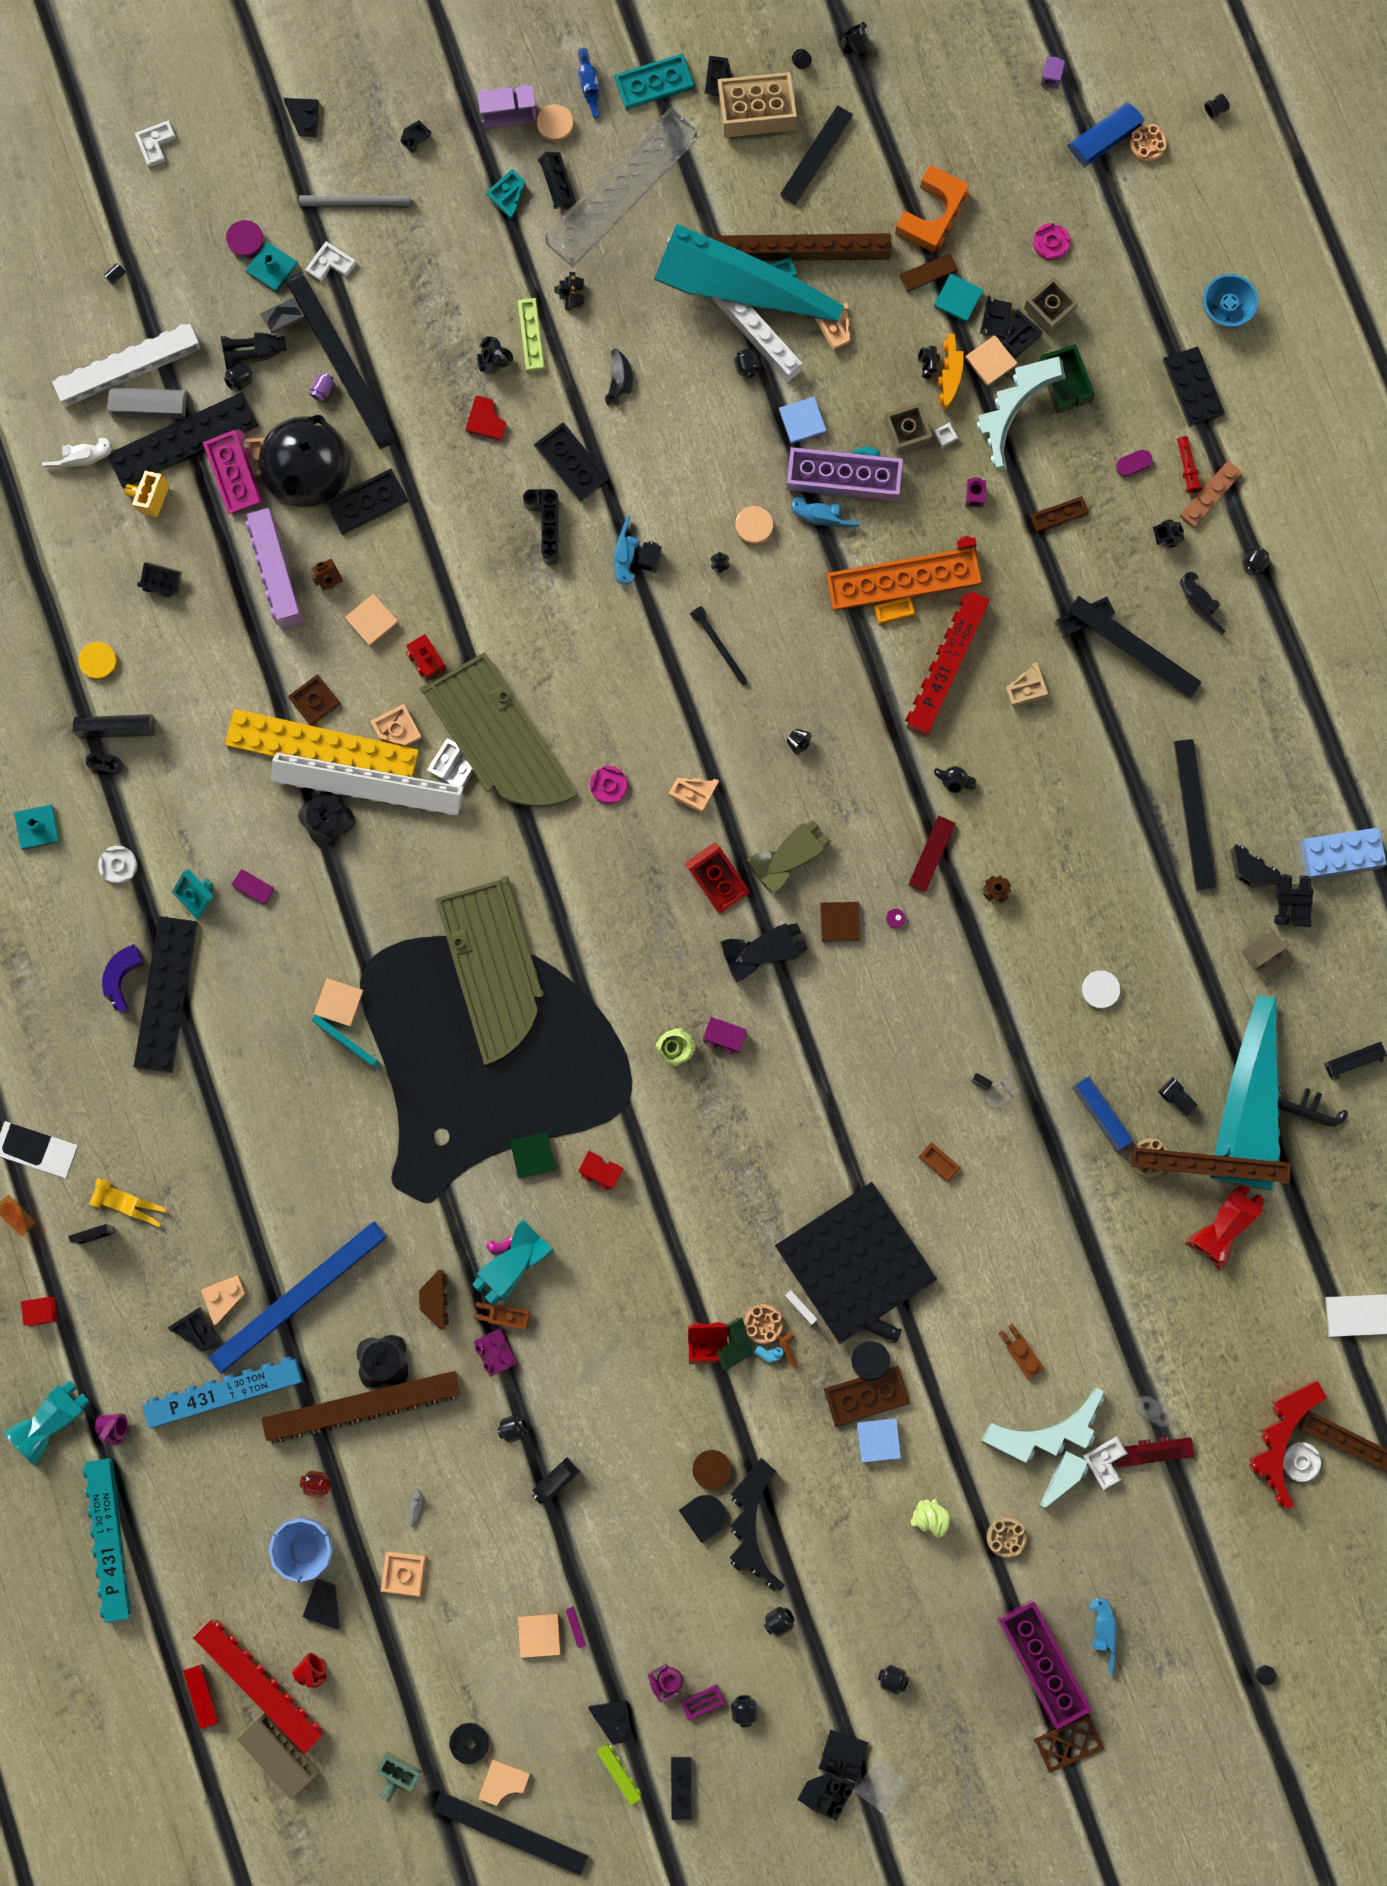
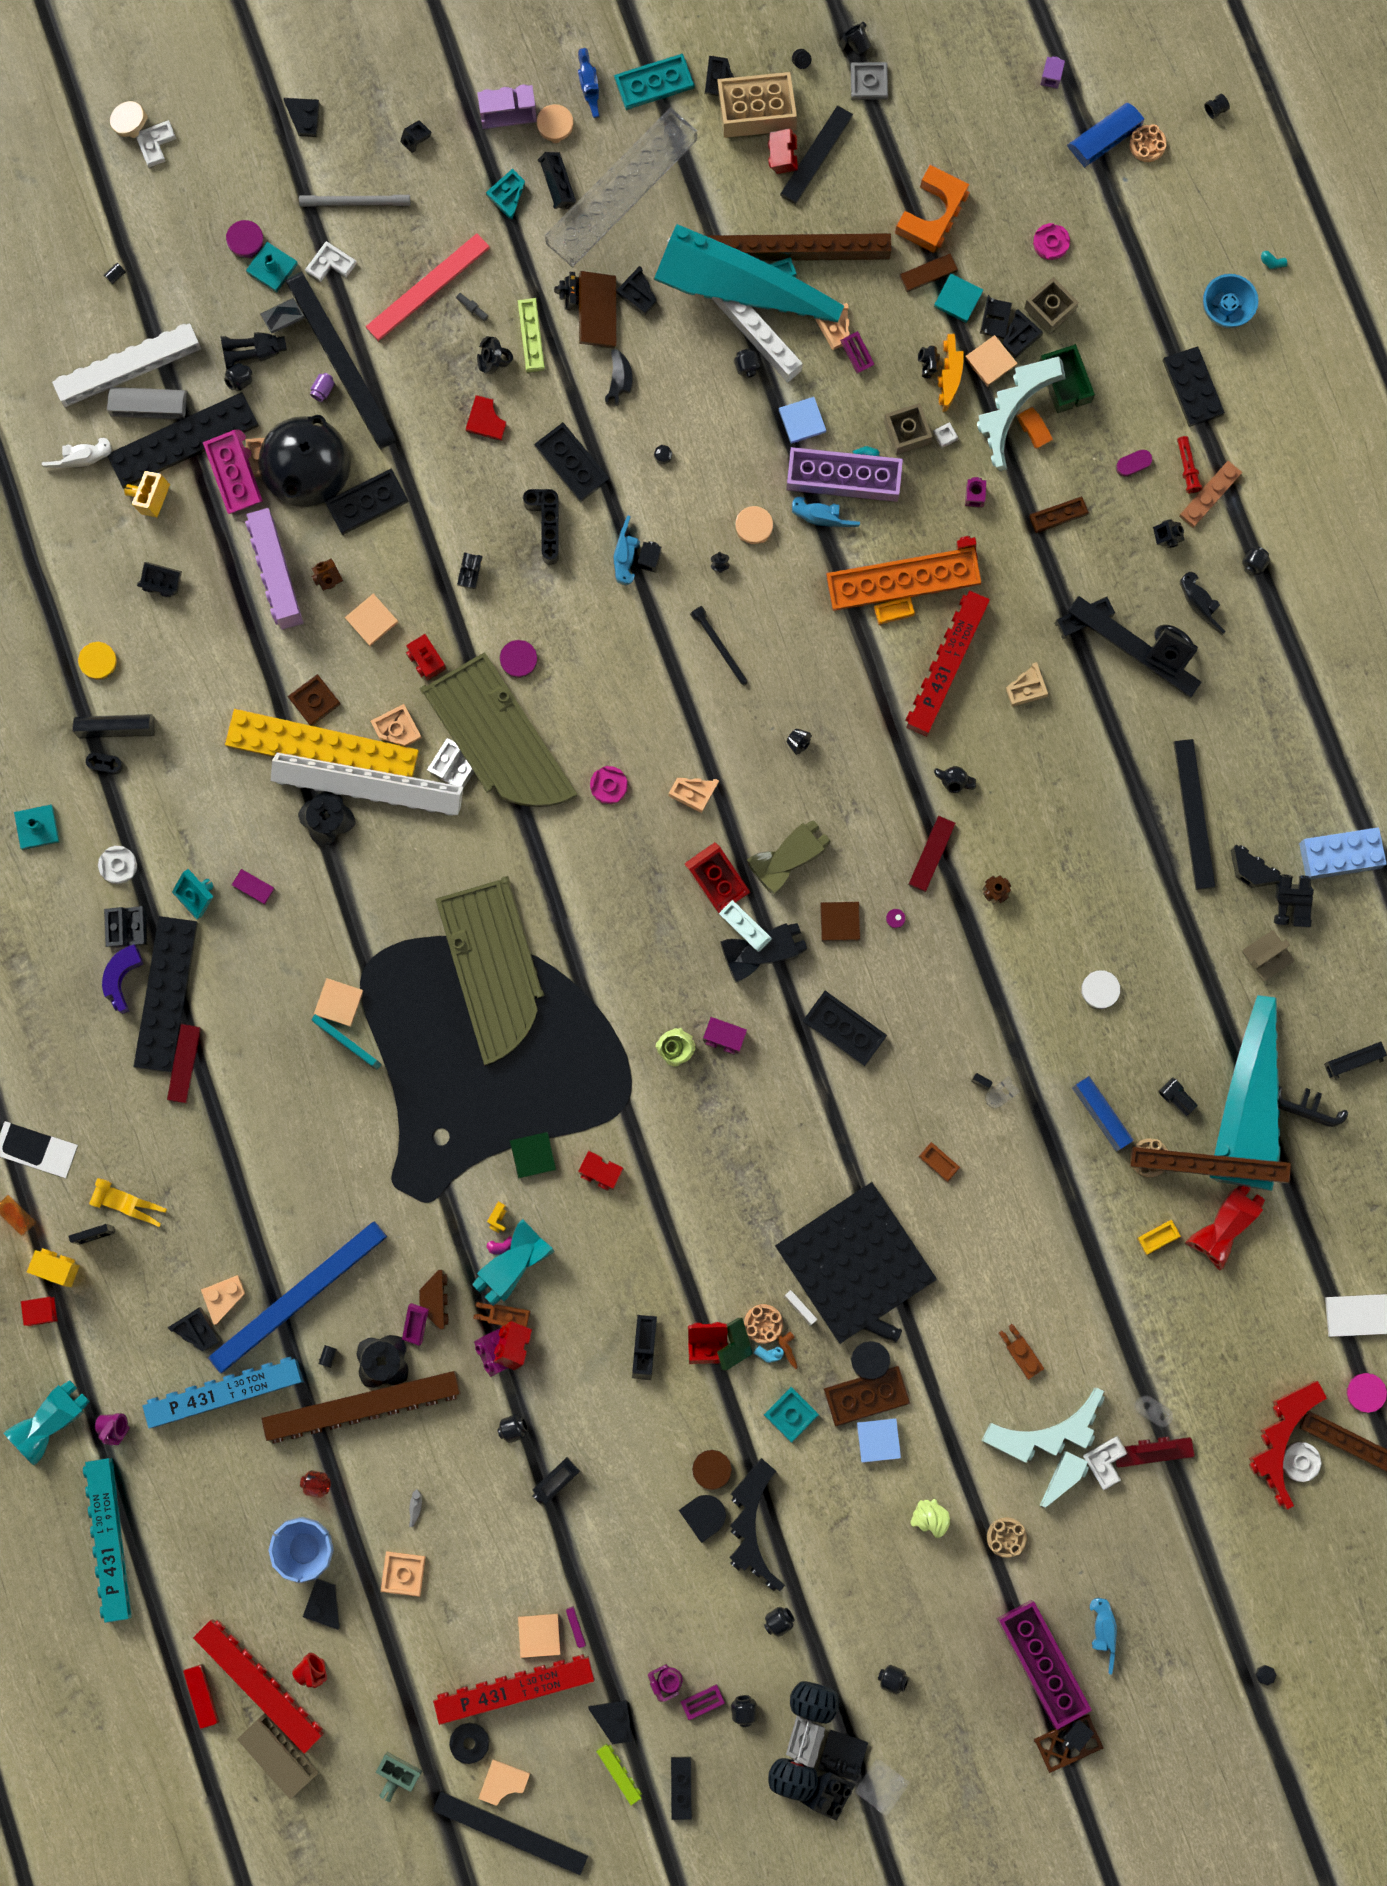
(55, 1269): none -> yellow brick
(125, 926): none -> black slope
(128, 119): none -> tile
(184, 1063): none -> dark red tile
(327, 1356): none -> black piece
(415, 1324): none -> magenta tile
(427, 287): none -> coral tile
(469, 570): none -> black hips
(472, 306): none -> dark grey bar
(497, 1214): none -> yellow bracket
(511, 1345): none -> red brick
(513, 1690): none -> red brick
(518, 658): none -> magenta tile
(597, 309): none -> reddish brown tile
(637, 292): none -> black wing
(644, 1347): none -> black slope
(663, 454): none -> black tile
(745, 926): none -> light aqua tile
(782, 148): none -> brick
(791, 1414): none -> teal tile
(797, 1777): none -> black plate
(844, 341): none -> magenta tile
(844, 1028): none -> black plate
(869, 81): none -> light grey tile
(1034, 426): none -> orange slope
(1077, 1735): none -> black brick
(1158, 1237): none -> yellow tile
(1171, 650): none -> black tile
(1271, 262): none -> teal arm
(1366, 1392): none -> dark pink tile

